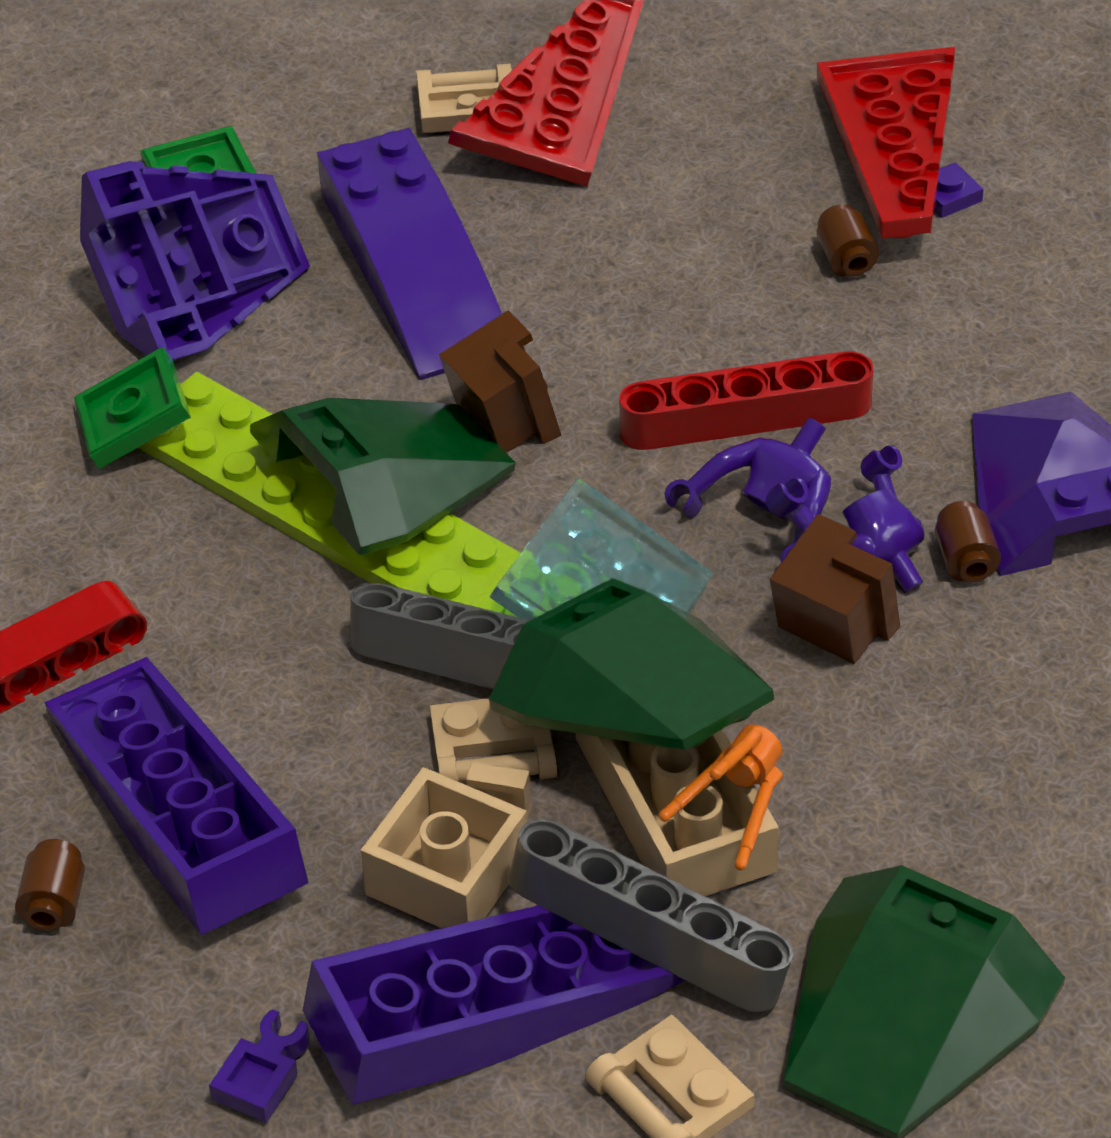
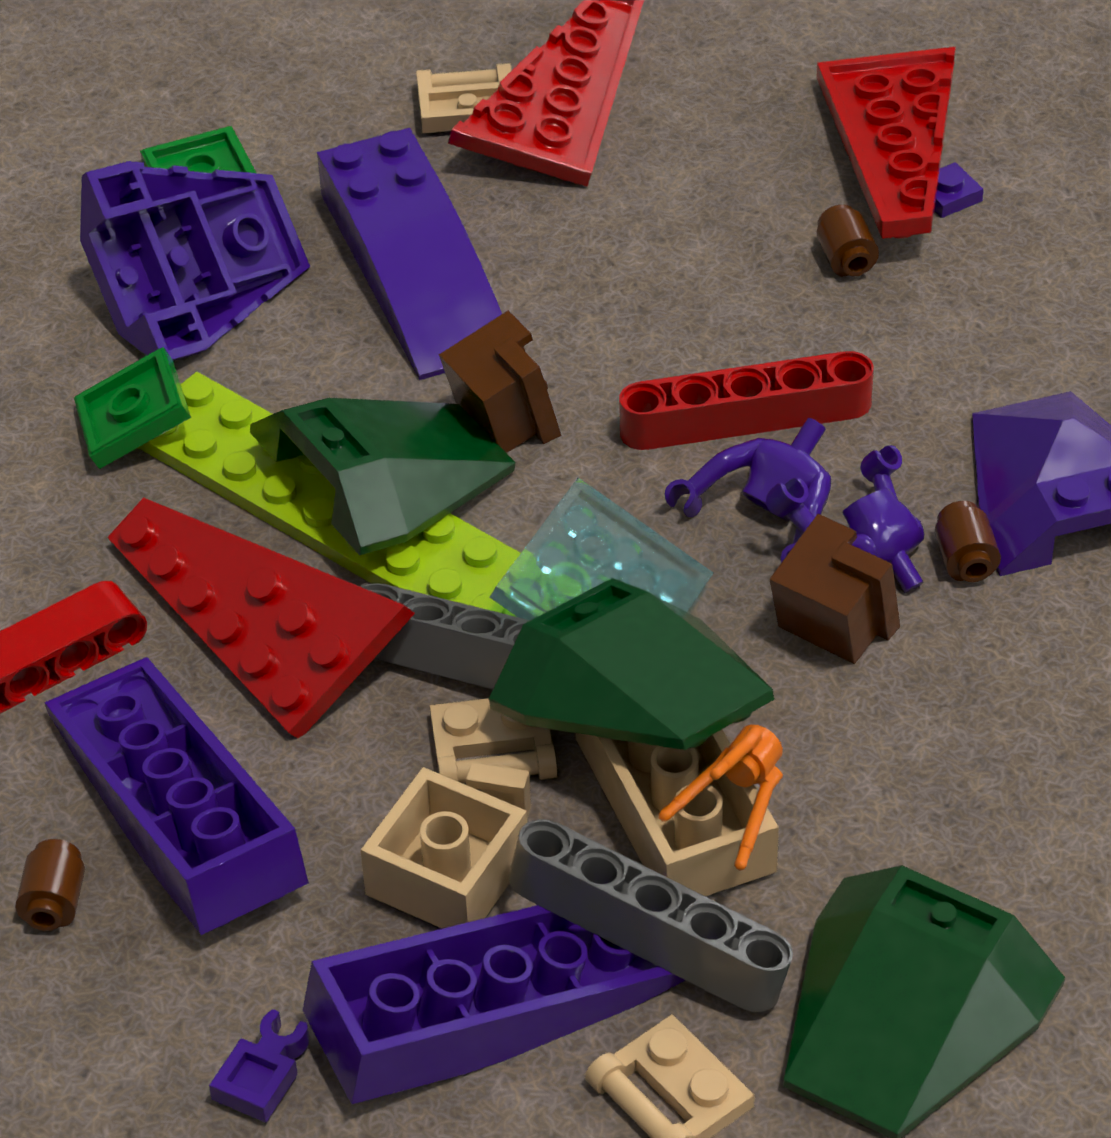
(269, 618): none -> red wing

